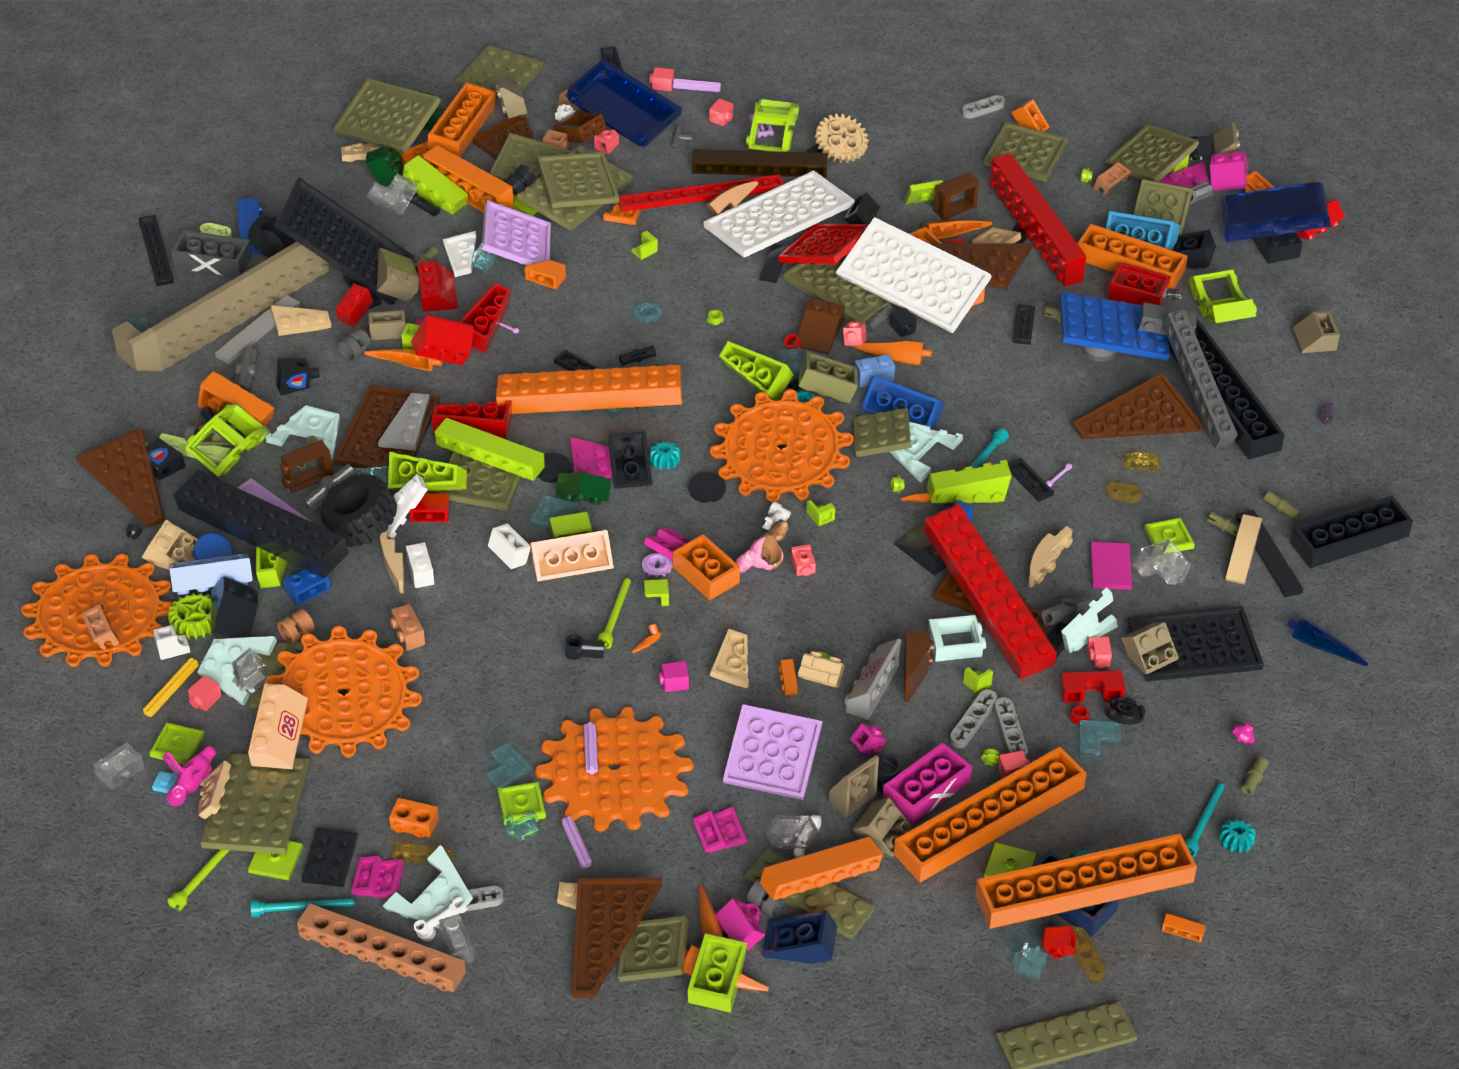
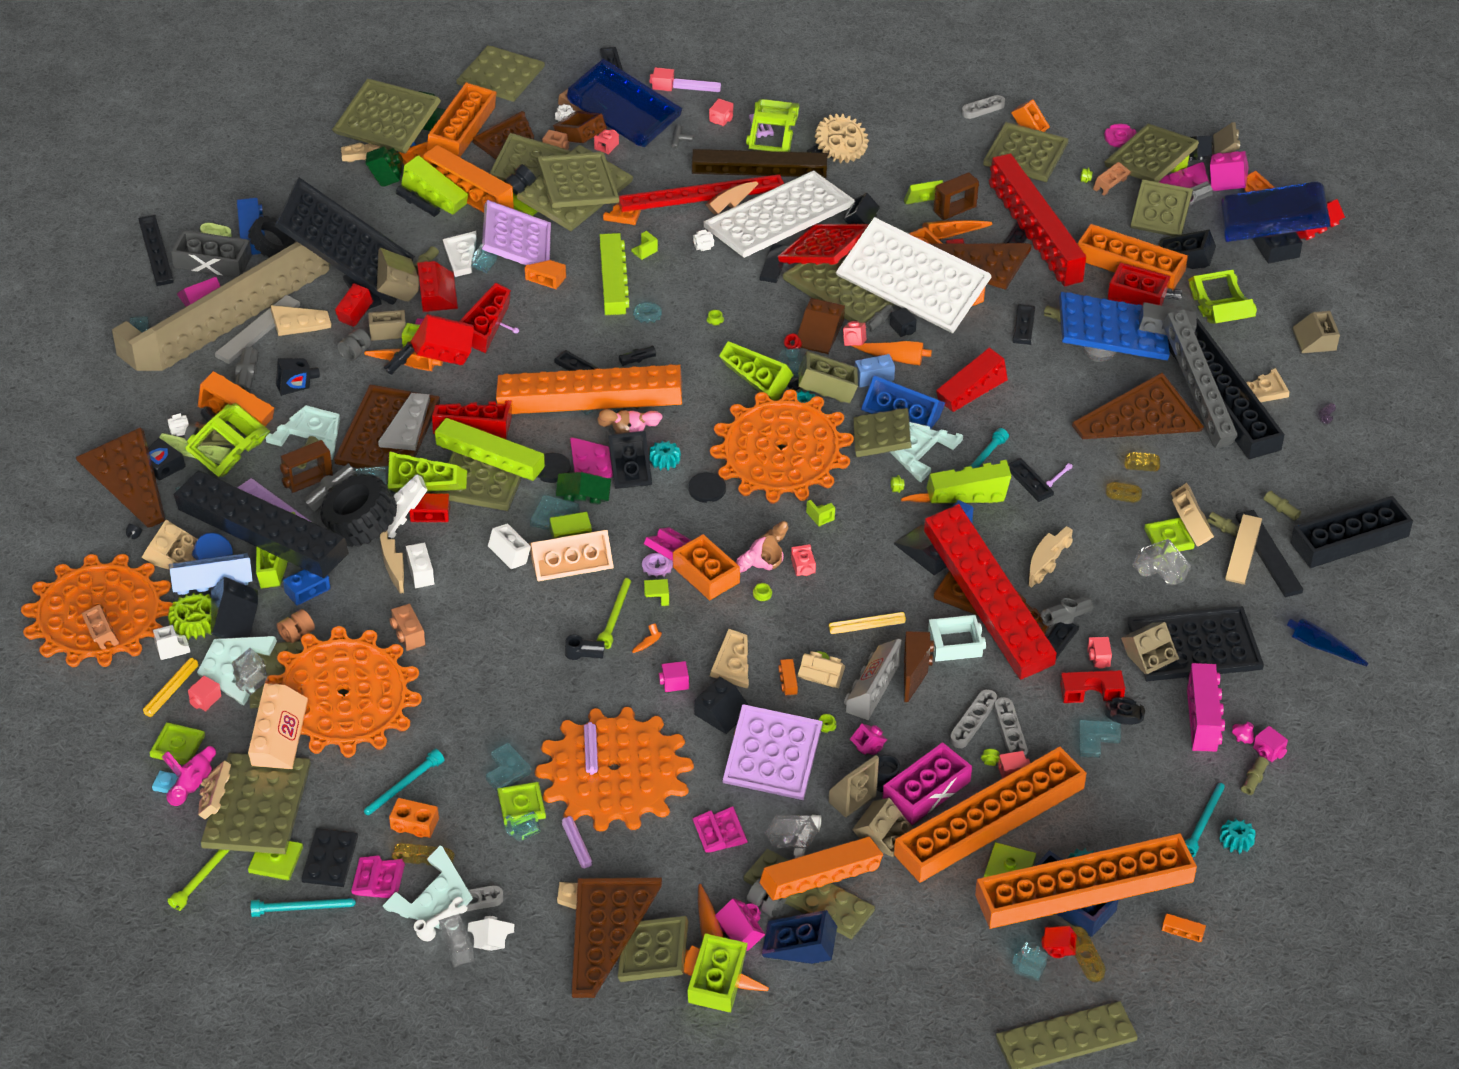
(118, 766): clear brick -> none
(178, 424): none -> white gear
(193, 293): none -> dark pink slope
(381, 948): nougat brick -> none
(395, 197): clear brick -> none
(399, 358): none -> black pin
(433, 759): none -> teal piece
(490, 933): none -> white brick
(511, 98): dark tan slope -> none
(613, 276): none -> lime brick
(623, 418): none -> hair
(703, 240): none -> white gear
(720, 705): none -> black slope
(762, 592): none -> lime plate
(776, 512): white brick -> none
(827, 719): none -> lime plate
(867, 623): none -> yellow axle
(973, 380): none -> red wedge
(977, 680): lime panel -> none
(997, 235): tan tile -> none
(1079, 713): red plate -> none
(1082, 627): light aqua wing -> none
(1111, 565): dark pink tile -> none
(1119, 134): none -> dark pink tile
(1150, 230): dark azure slope -> none
(1191, 515): none -> tan slope
(1205, 707): none -> dark pink brick
(1269, 387): none -> tan wing
(1270, 744): none -> dark pink brick

